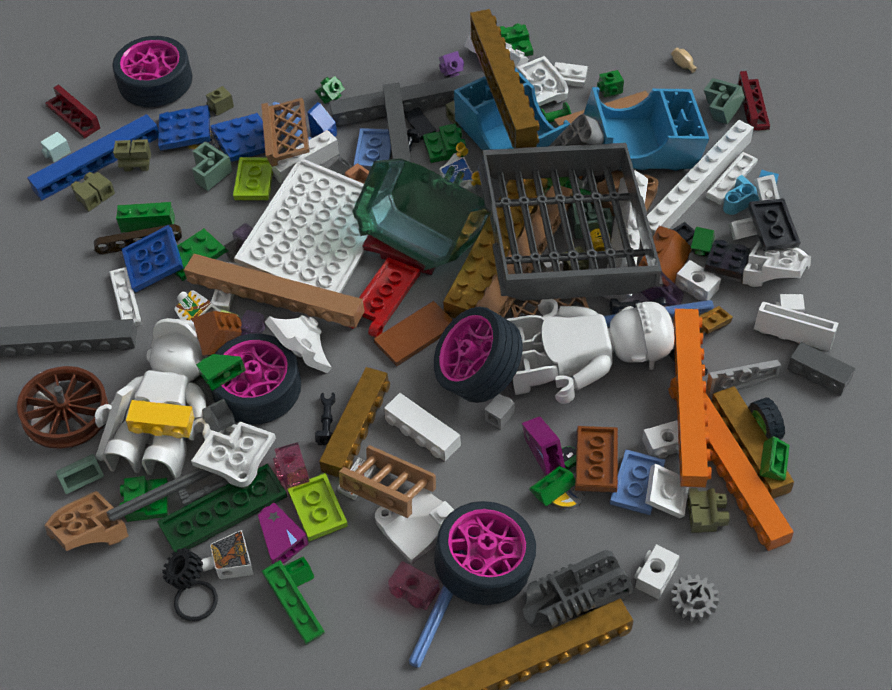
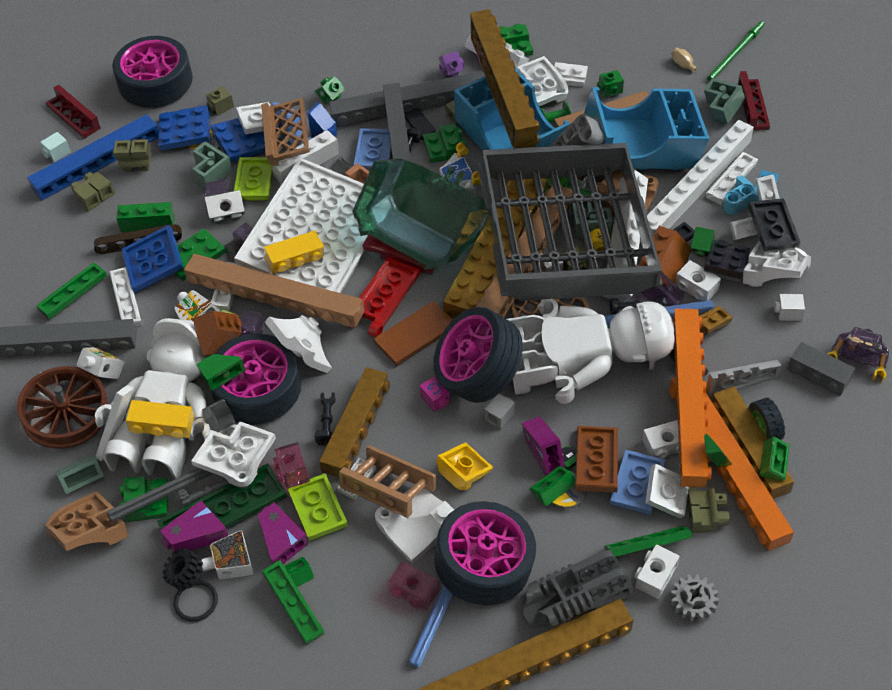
(71, 290): none -> green plate
(95, 359): none -> white torso
(193, 529): none -> magenta slope
(214, 202): none -> white brick
(216, 187): none -> clear purple brick
(251, 118): none -> white plate
(293, 252): none -> yellow brick
(422, 427): white brick -> none
(434, 394): none -> dark pink brick
(462, 466): none -> yellow slope
(649, 540): none -> green tile
(715, 453): none -> green slope
(752, 33): none -> green bar
(796, 326): white brick -> none
(863, 347): none -> clear purple torso

